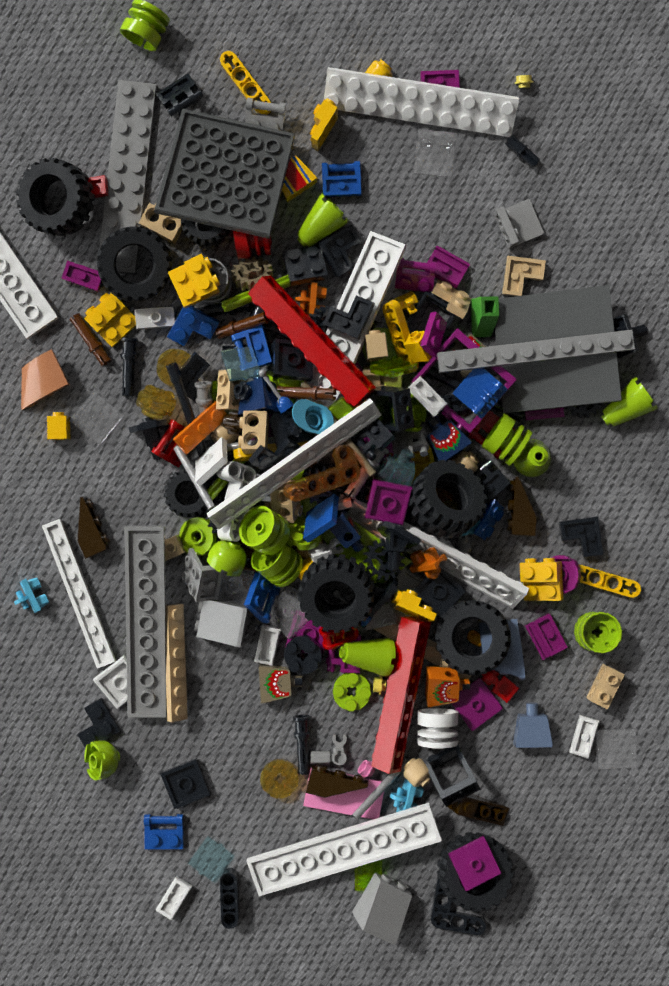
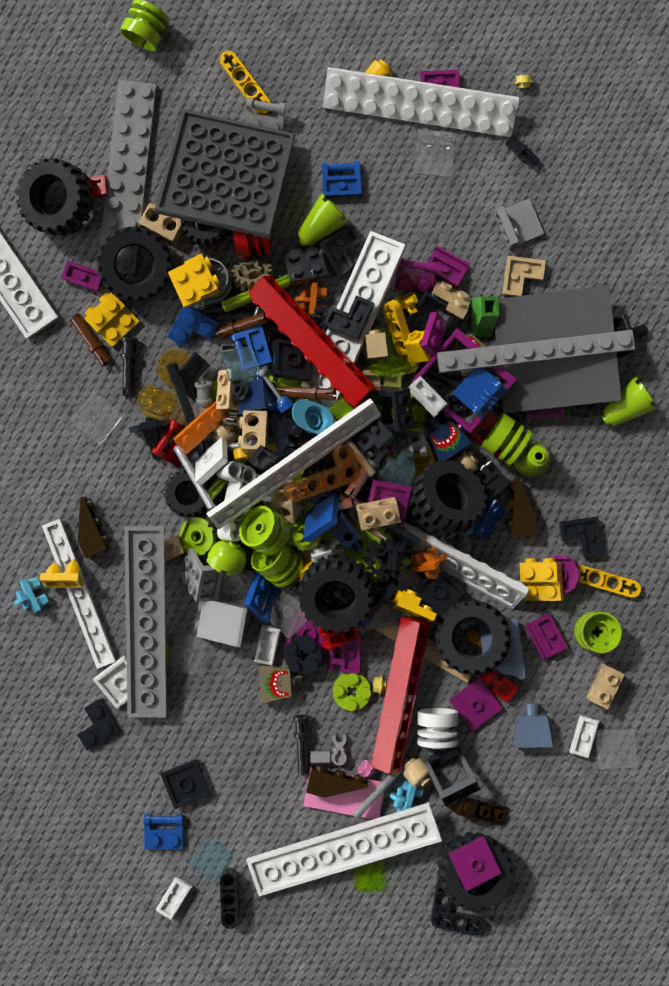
(41, 379): nougat slope -> none
(58, 426): yellow brick -> none
(69, 579): none -> yellow tile
(102, 759): lime cylinder -> none
(154, 317): white plate -> none
(175, 664): tan plate -> none
(176, 92): black plate -> none
(271, 786): clear yellow plate -> none
(297, 179): torso -> none
(325, 117): yellow plate -> none
(370, 655): lime cone -> none
(378, 513): none -> tan brick
(383, 907): light grey slope -> none
(443, 686): orange torso -> none

